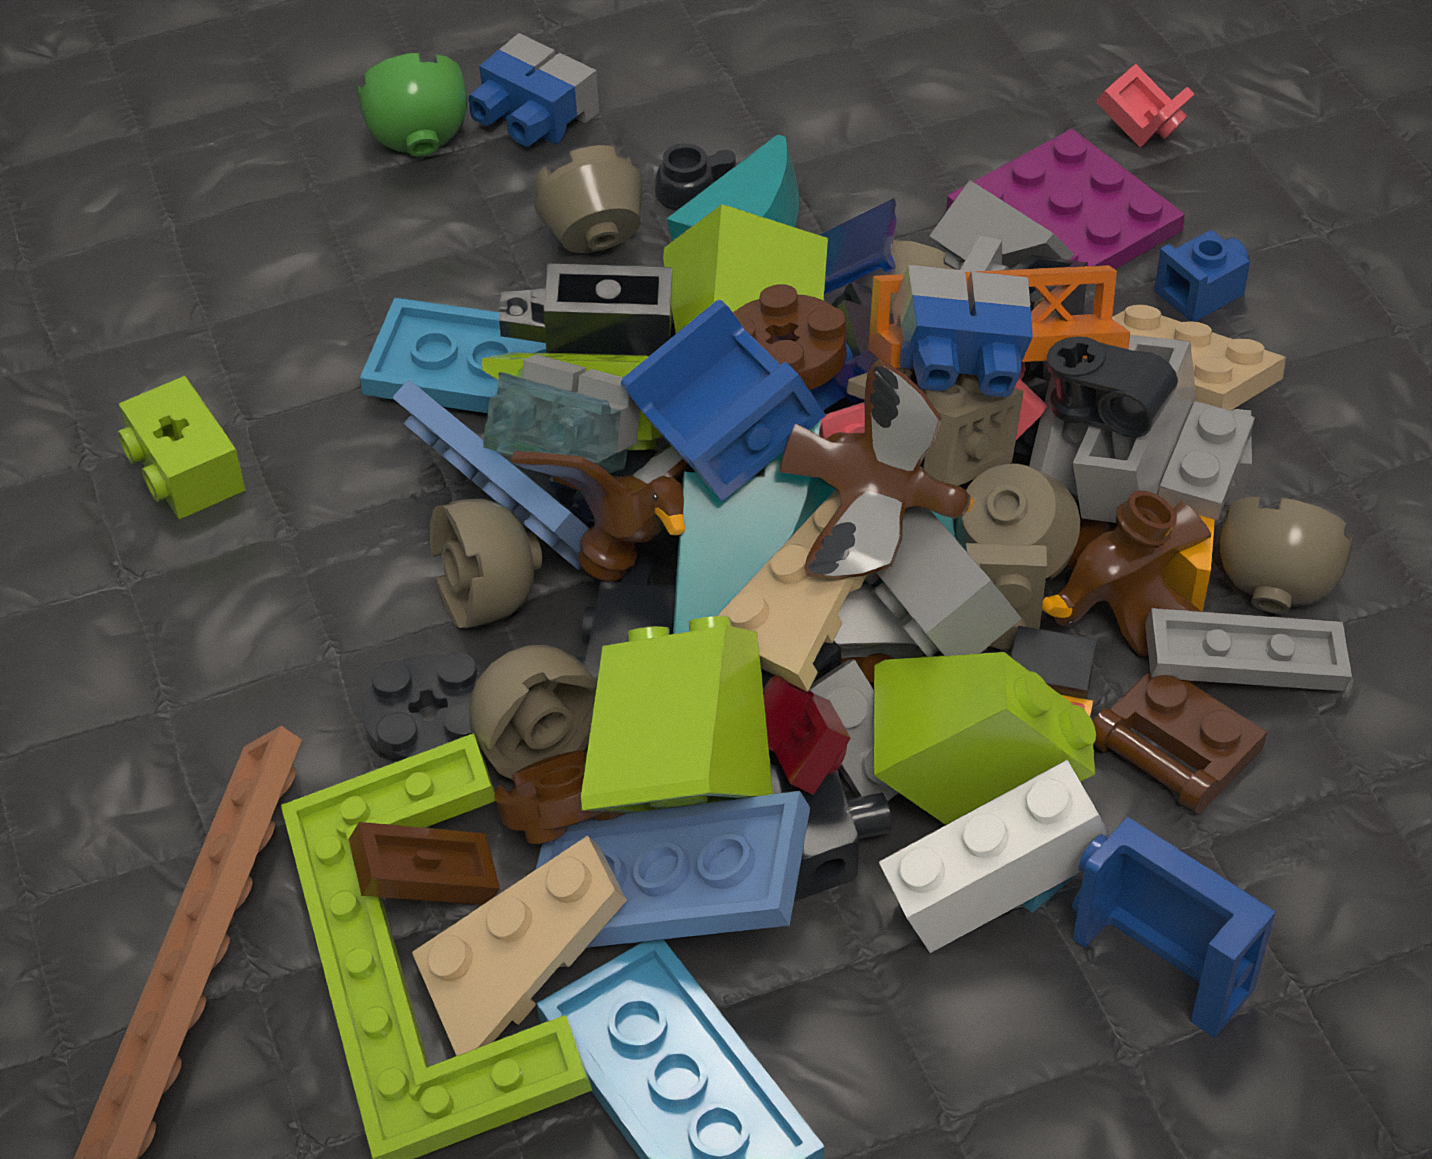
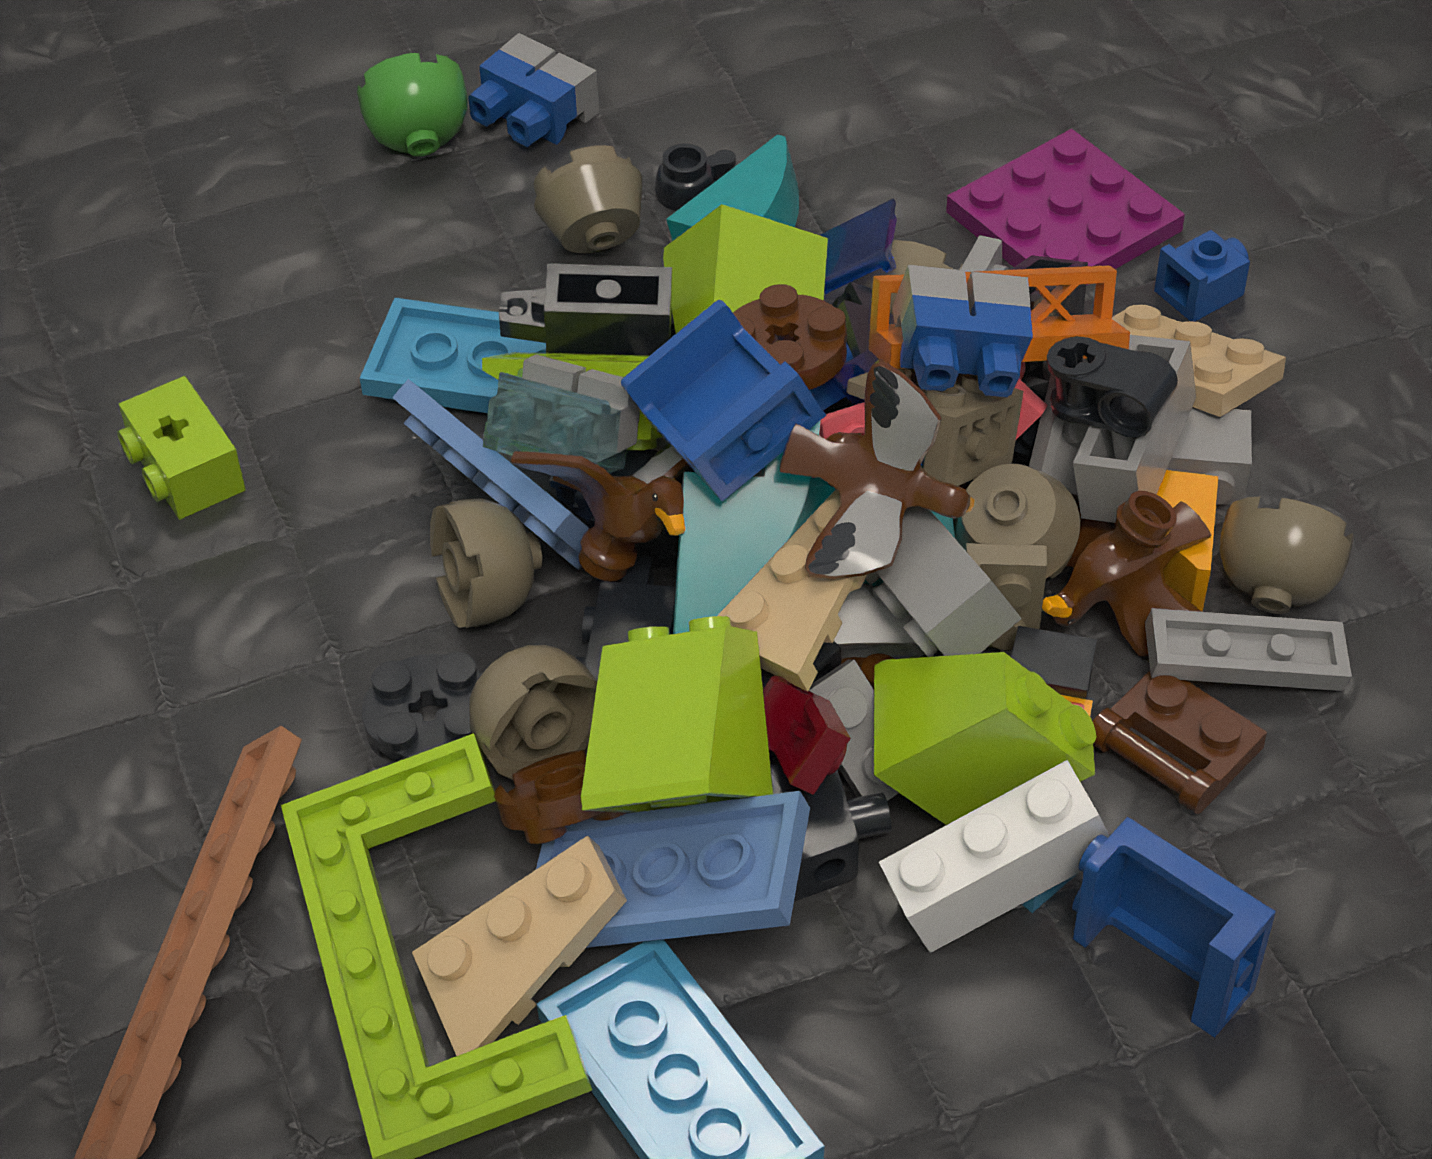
(423, 863): reddish brown plate -> none
(983, 214): light grey slope -> none
(1143, 107): coral bracket -> none
(1206, 459): light grey plate -> none

